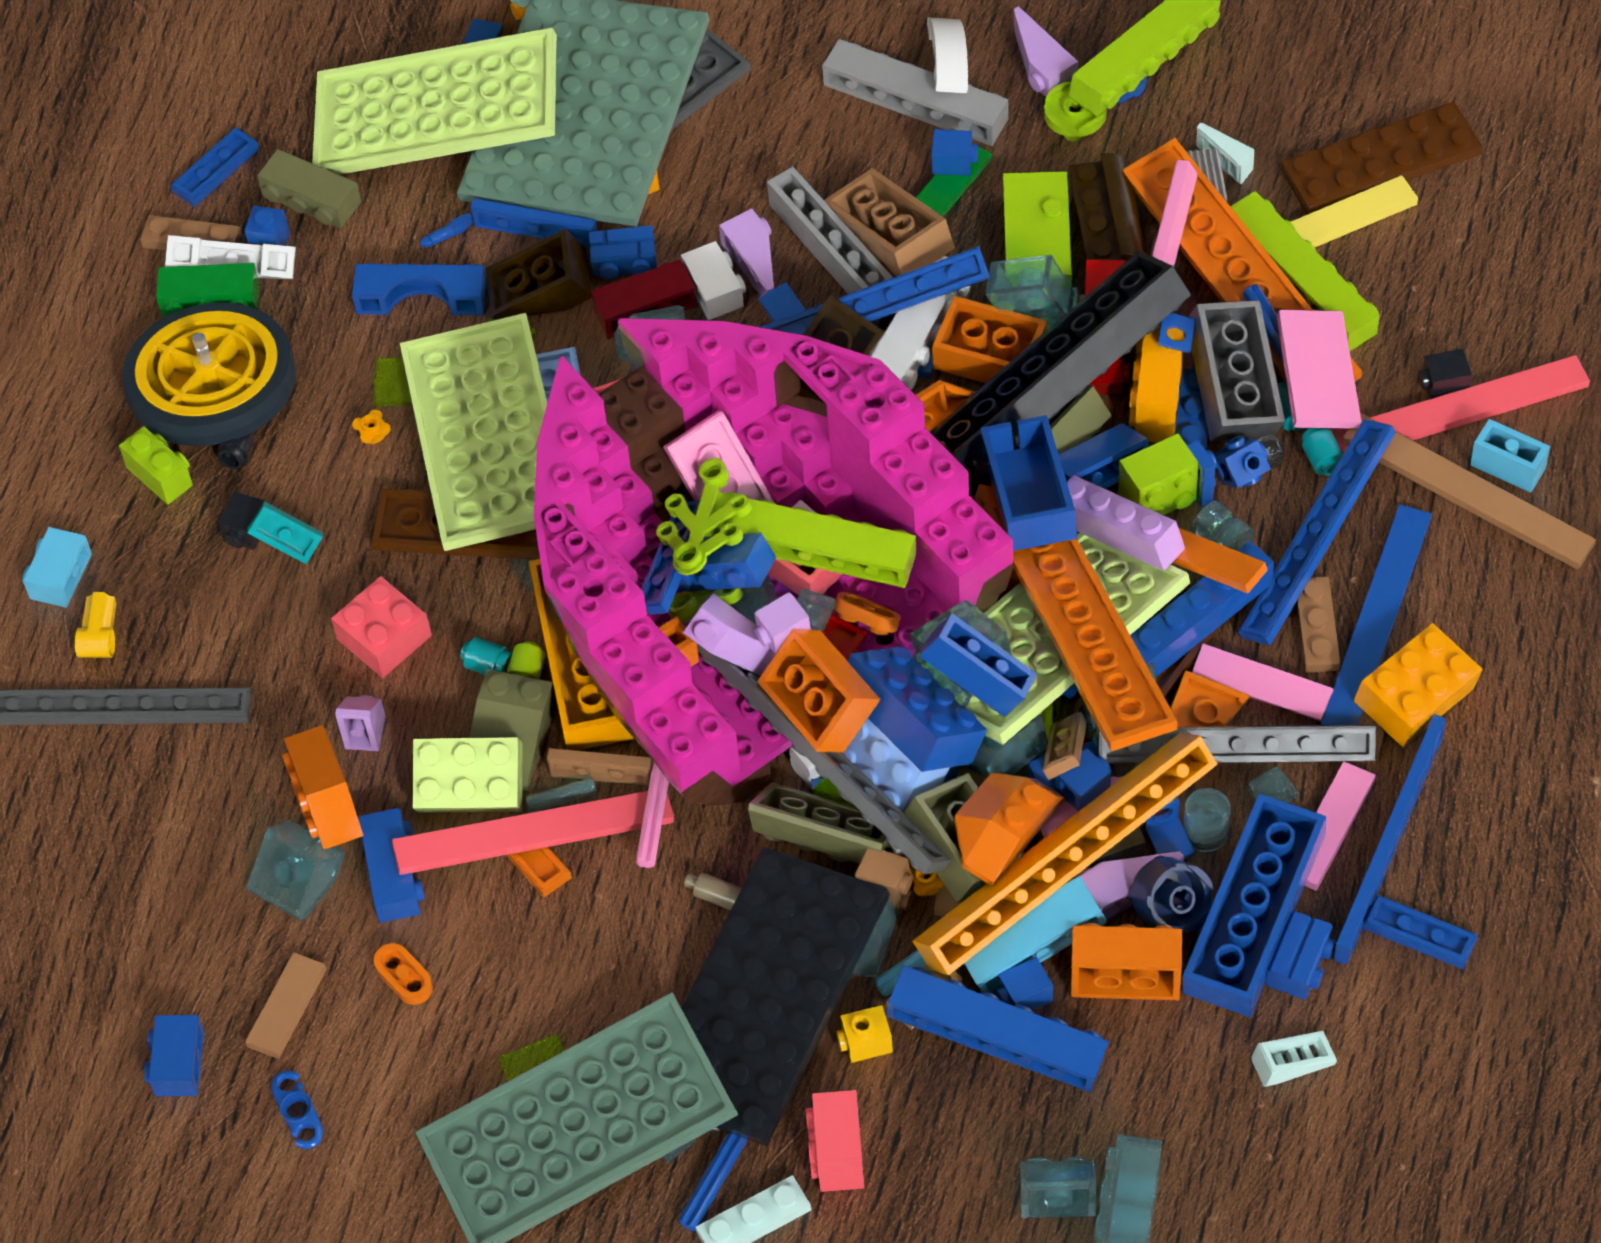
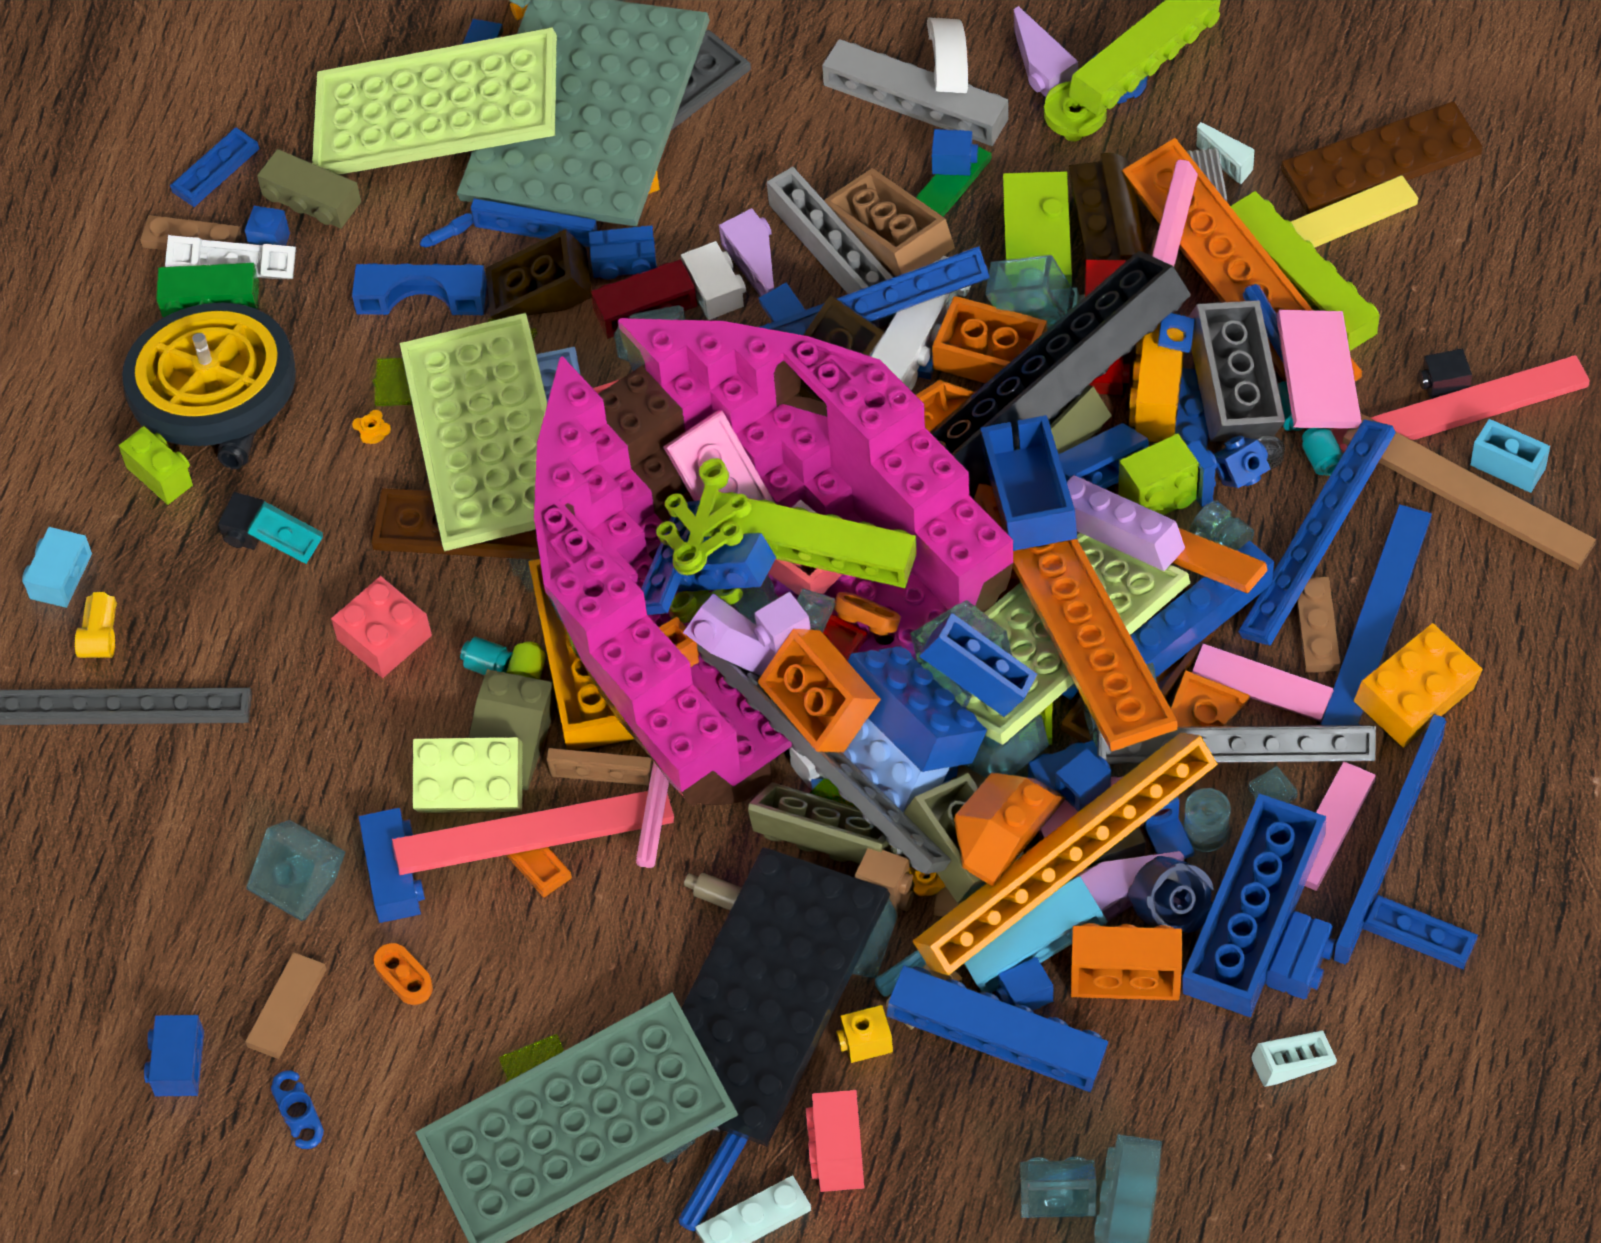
(321, 788): orange brick -> none
(361, 722): lavender slope -> none
(560, 794): clear light blue piece -> none
(1064, 745): medium nougat tile -> none

